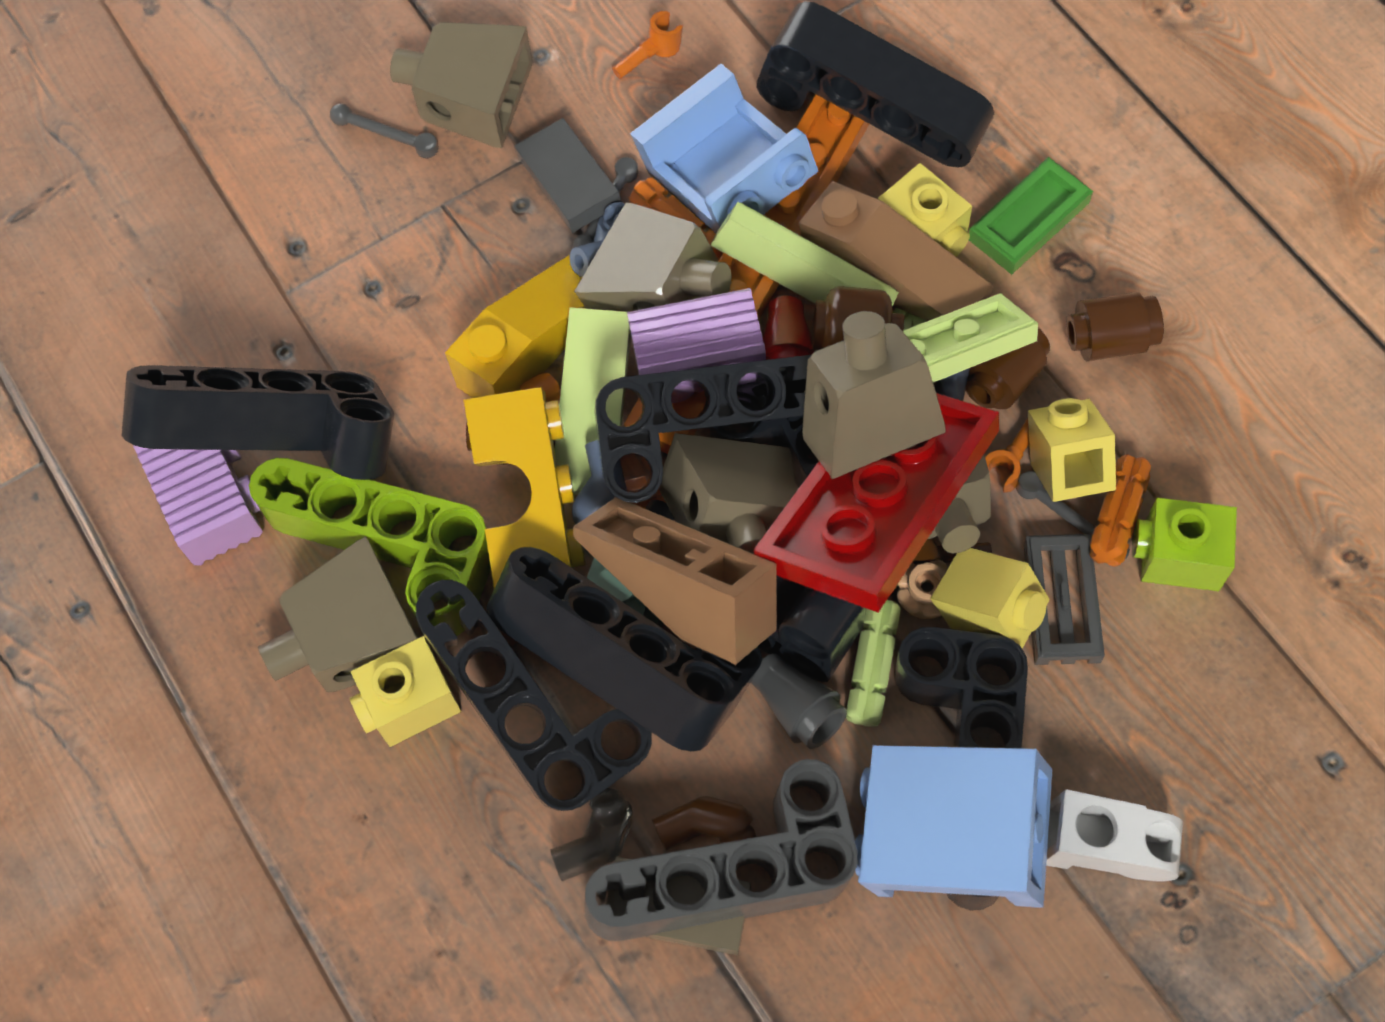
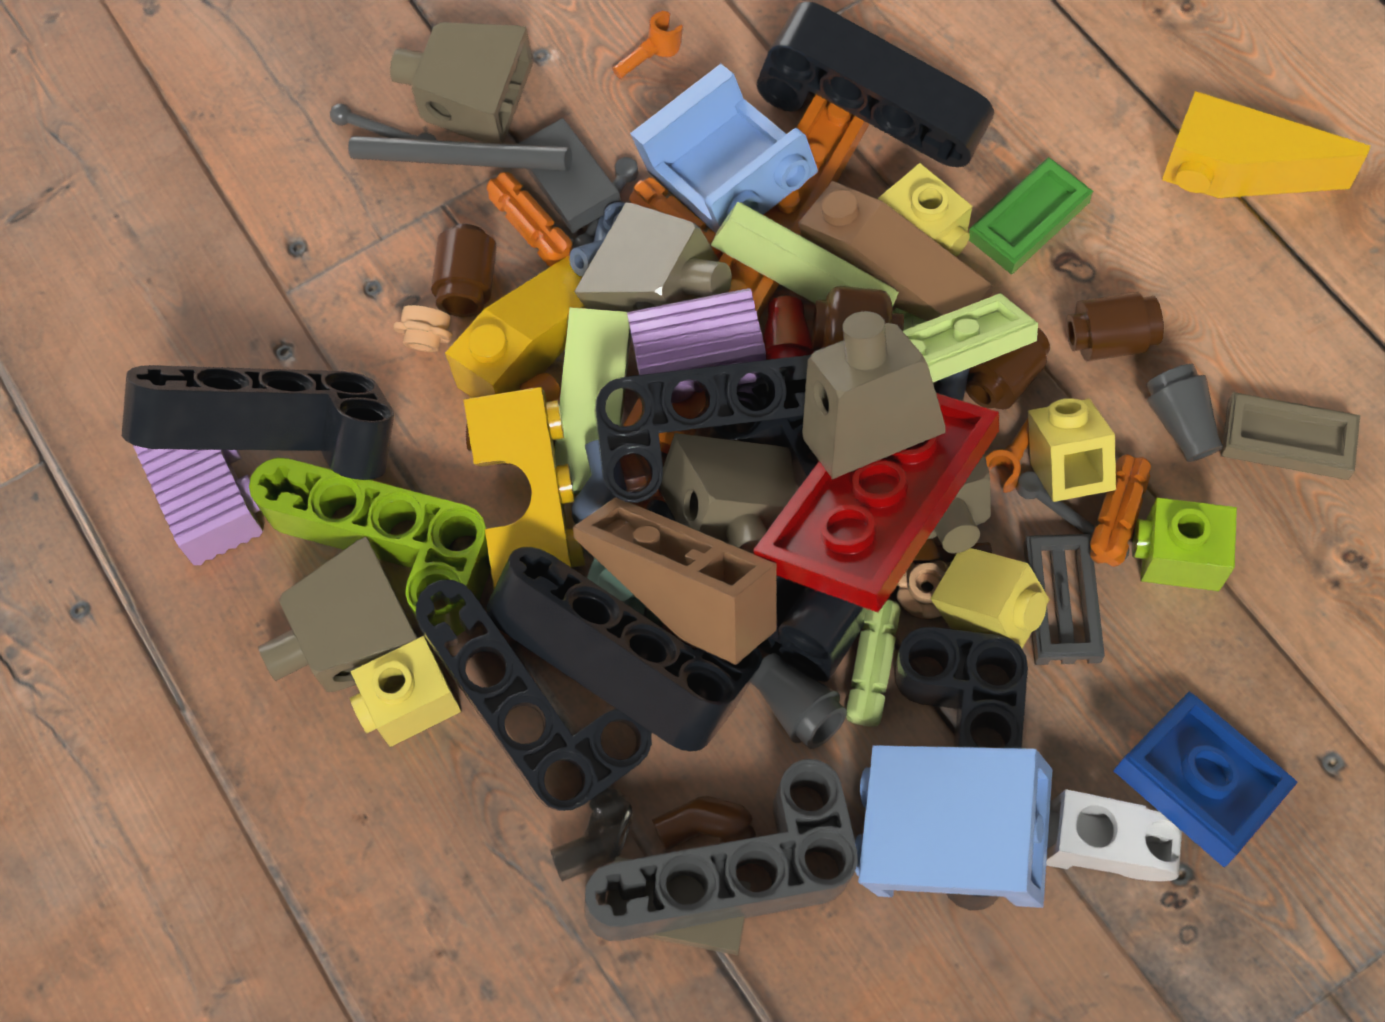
(424, 328): none -> light nougat plate
(460, 153): none -> dark grey bar
(463, 270): none -> reddish brown brick
(529, 218): none -> orange axle
(1186, 410): none -> dark grey cone
(1206, 778): none -> blue plate
(1247, 152): none -> yellow slope
(1291, 436): none -> dark tan tile

